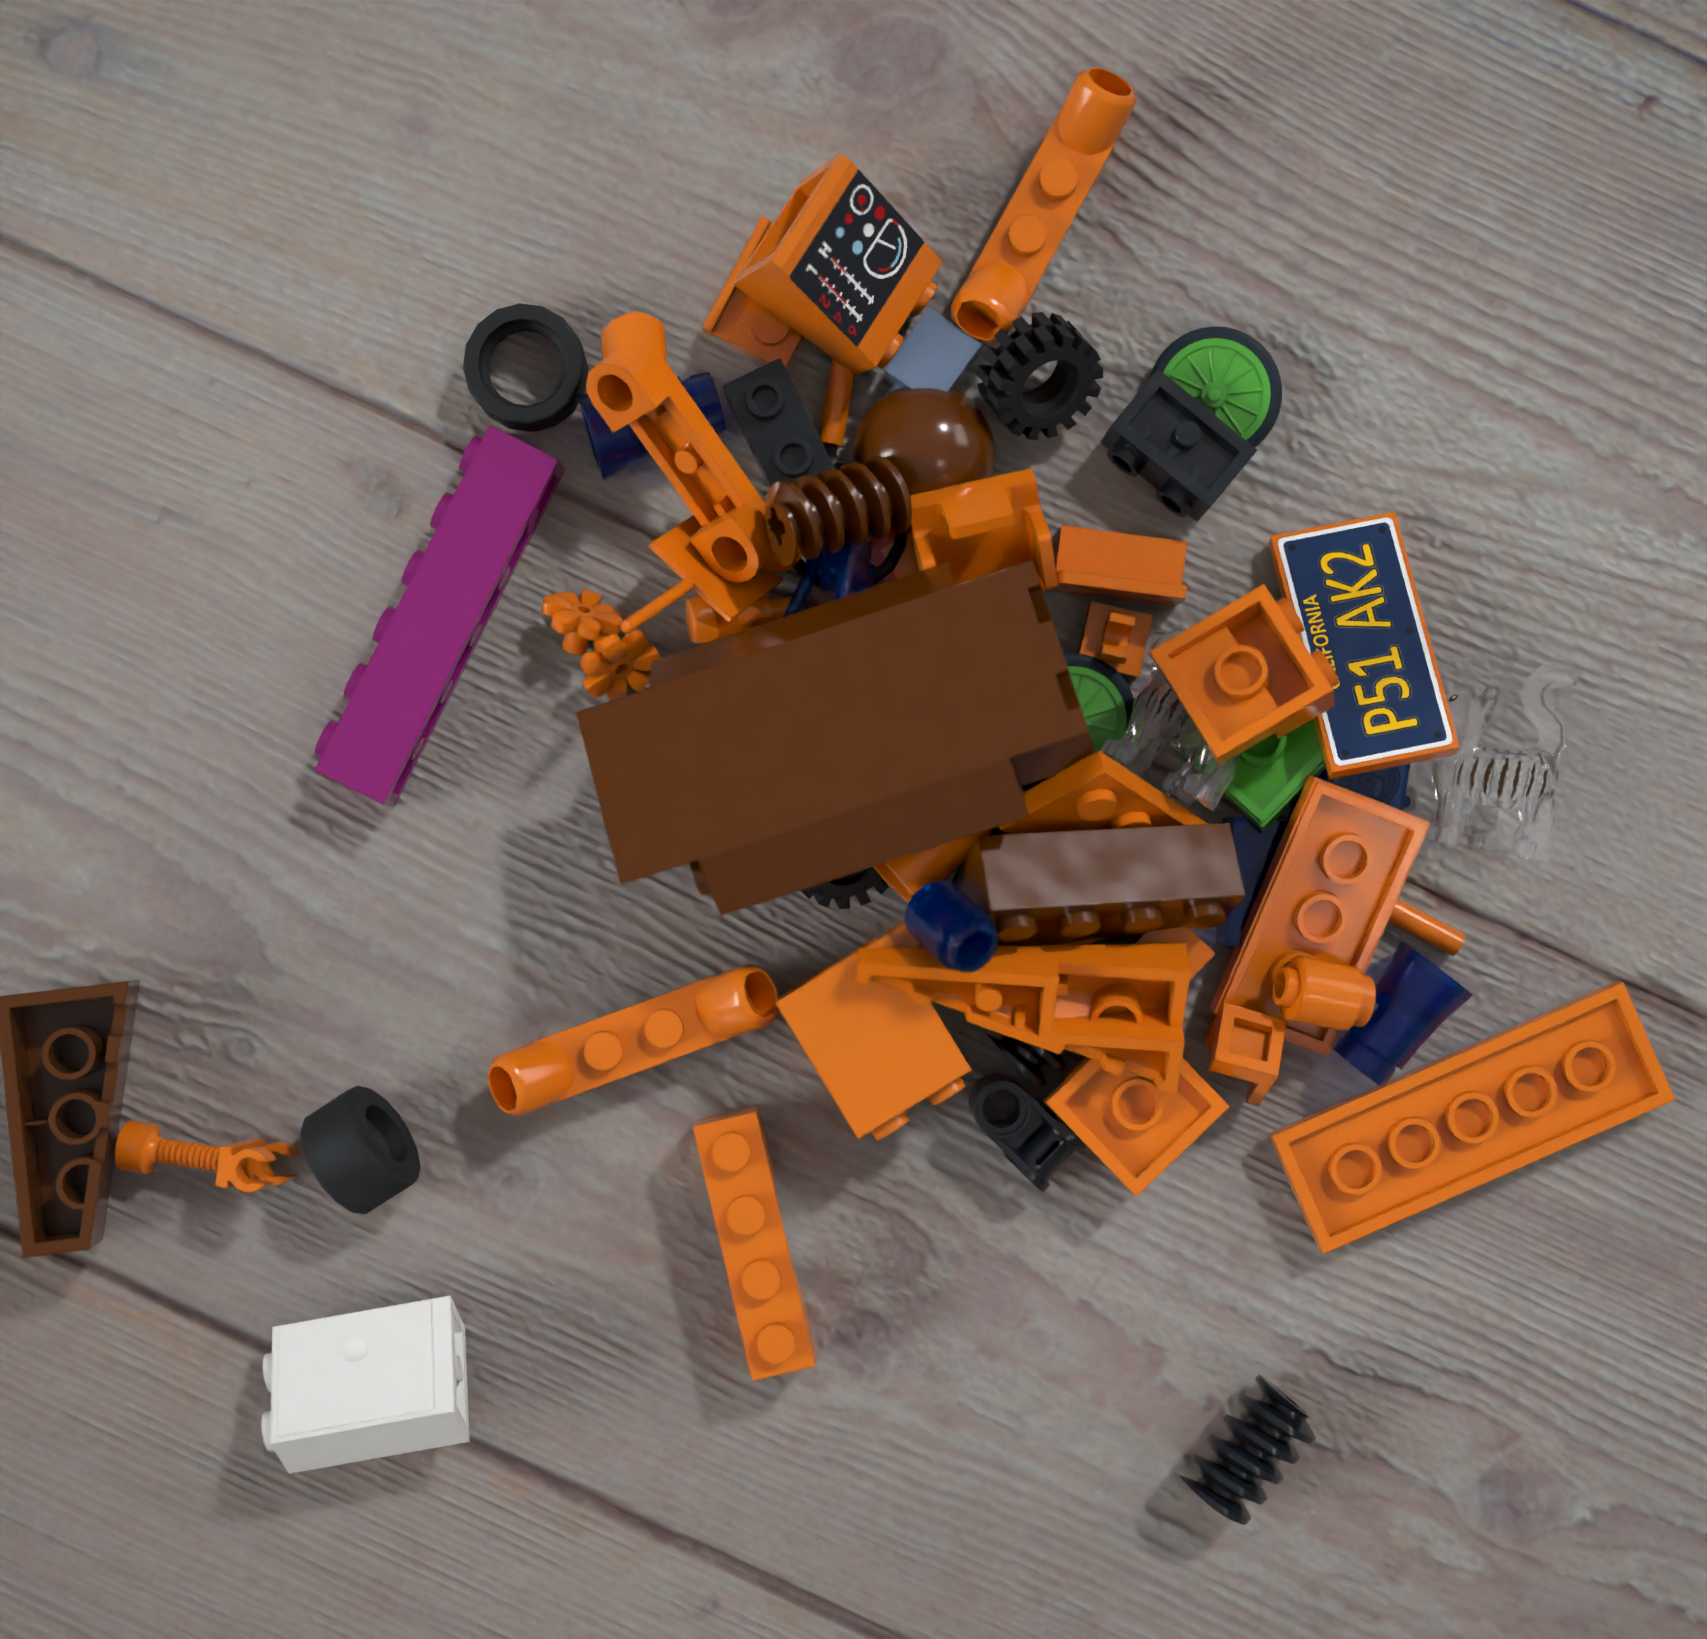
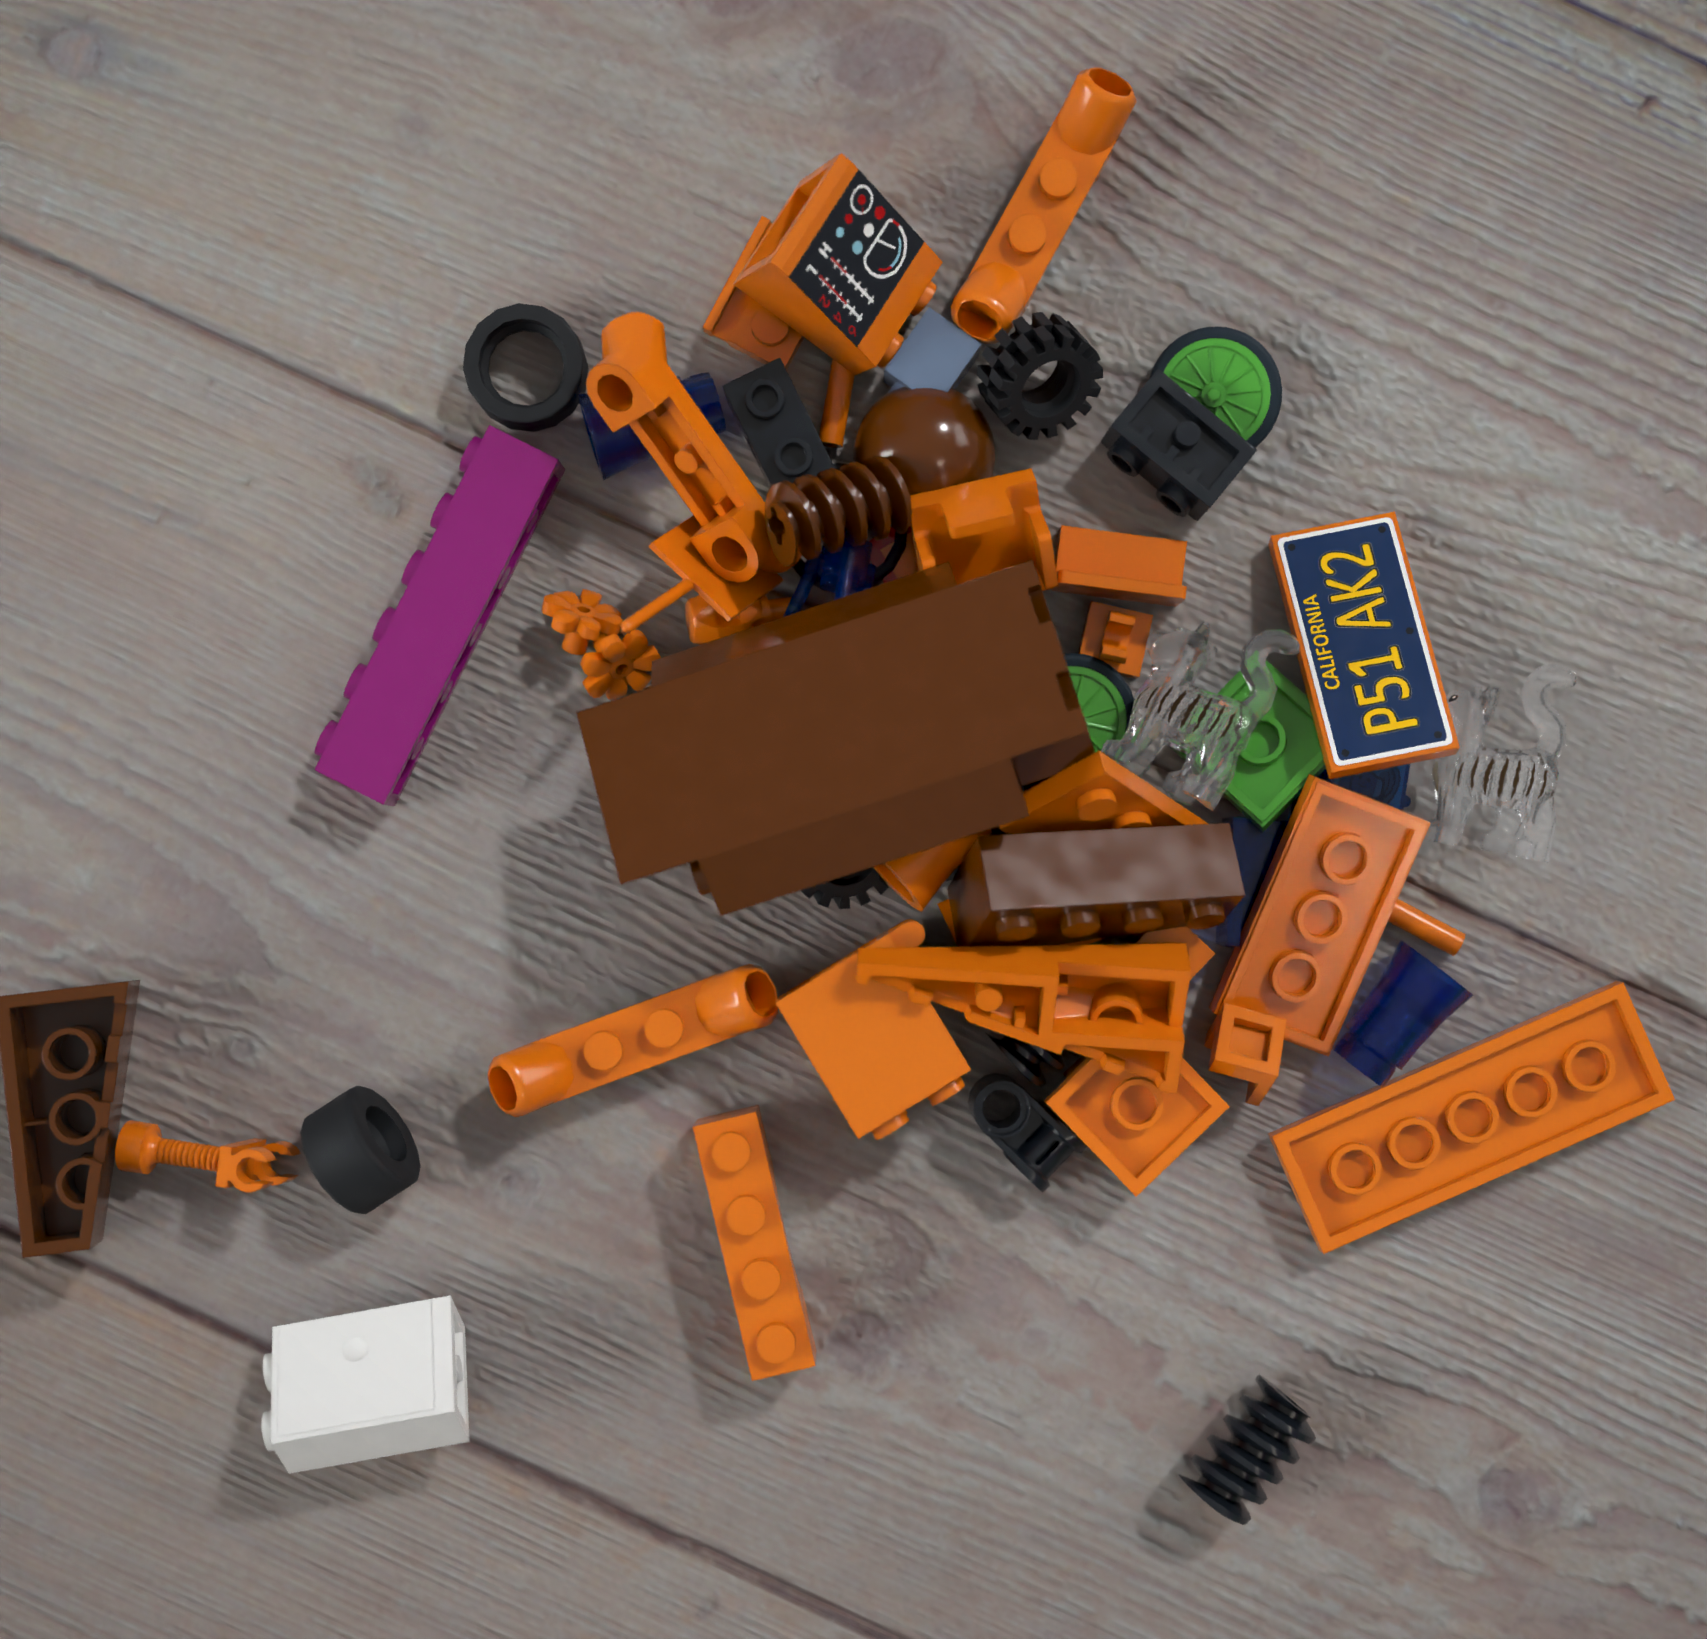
(951, 926): clear blue brick -> none
(1246, 674): orange plate -> none
(1324, 994): orange brick -> none

